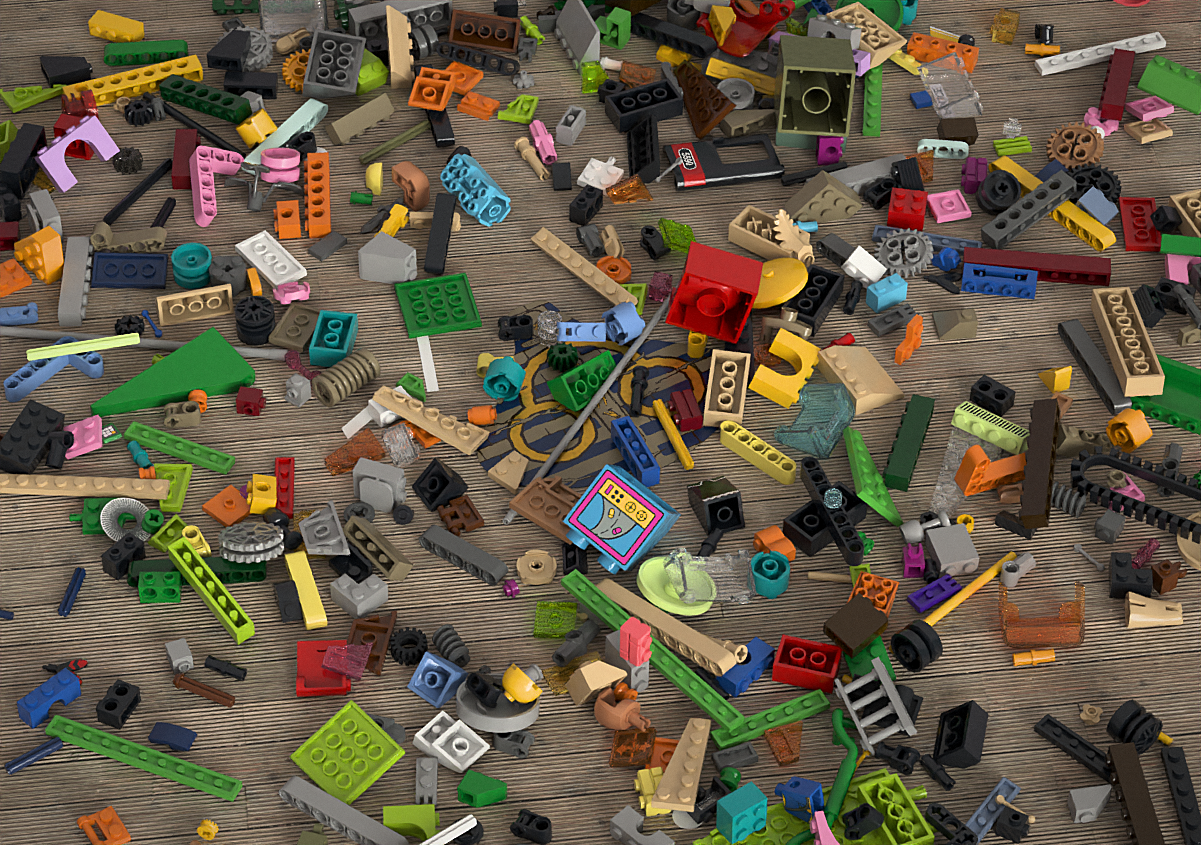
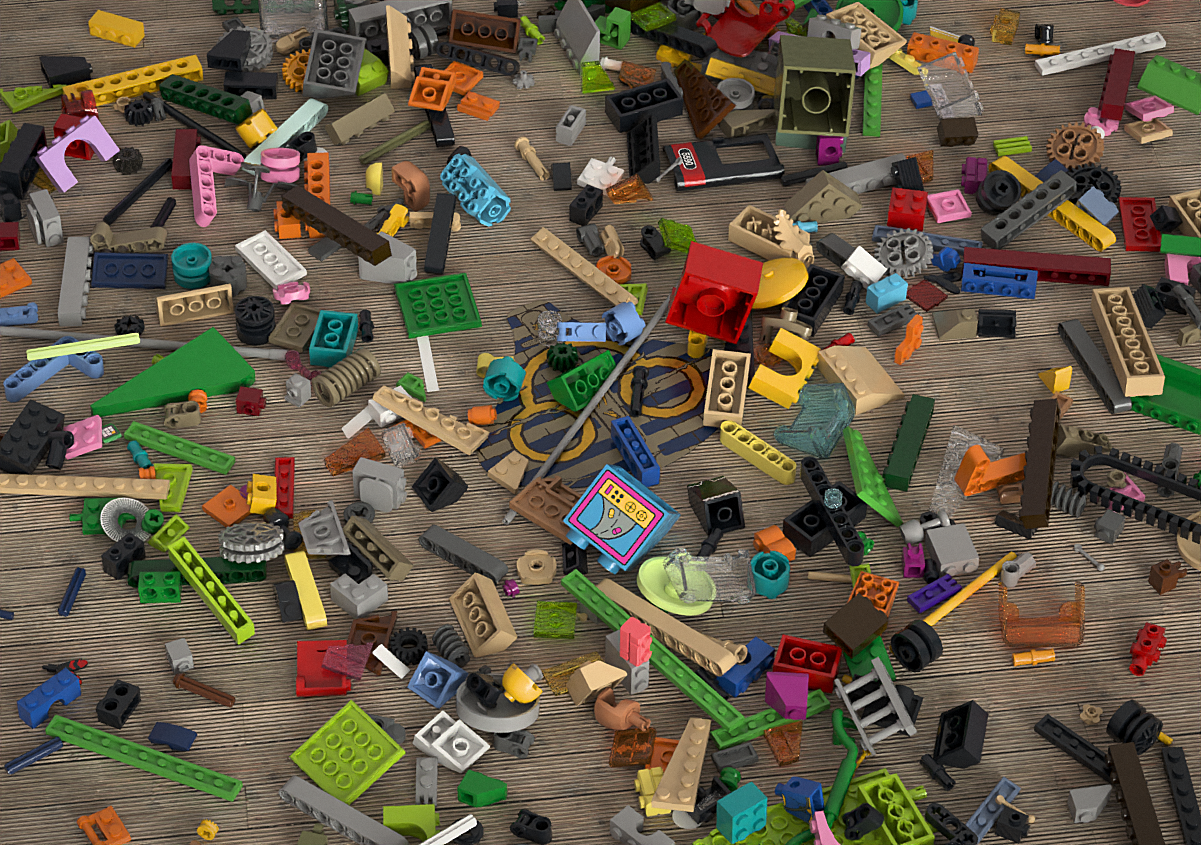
(42, 254): light orange brick -> none
(144, 52): green beam -> none
(158, 333): blue hinge -> none
(197, 541): light yellow piece -> none
(225, 668): black pin -> none
(254, 282): light orange beam -> none
(336, 225): none -> dark brown brick
(366, 326): none -> black pin
(391, 661): none -> white sticker
(403, 514): black plate -> none
(466, 514): reddish brown plate -> none
(482, 616): none -> tan slope
(517, 327): black piece -> none
(520, 110): lime wing -> none
(543, 142): bright pink piece -> none
(576, 643): dark grey piece -> none
(608, 88): black brick -> none
(622, 692): orange wheel -> none
(653, 17): none -> clear neon green plate
(660, 286): clear pink brick -> none
(673, 434): yellow axle -> none
(685, 410): dark red brick -> none
(721, 21): yellow slope -> none
(787, 694): none -> magenta slope
(880, 194): black piece -> none
(898, 757): black connector -> none
(925, 295): none -> clear red piece
(956, 145): light aqua beam -> none
(964, 518): yellow bush -> none
(991, 428): yellowish green brick -> none
(992, 395): black brick -> none
(996, 323): none -> black hinge
(1012, 128): clear gear -> none
(1127, 579): black brick -> none
(1128, 430): light orange brick -> none
(1145, 553): clear pink pin -> none
(1145, 611): tan piece -> none
(1147, 648): none -> red brick

